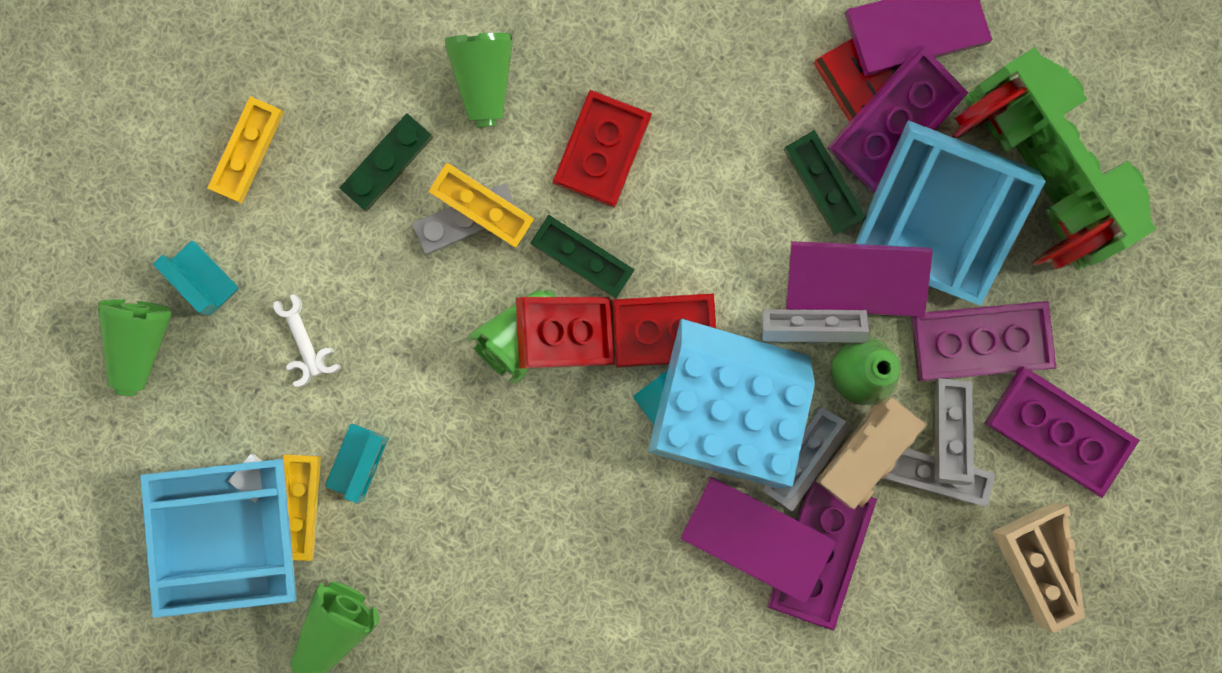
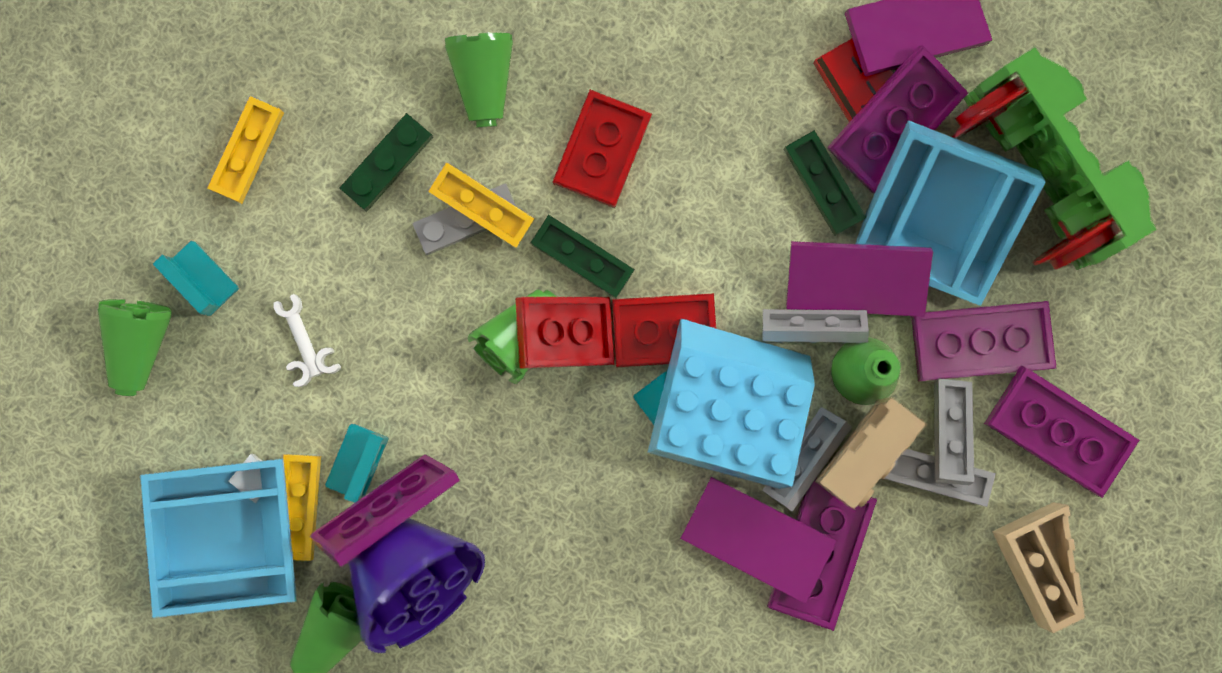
(383, 509): none -> magenta tile
(411, 583): none -> dark purple cone

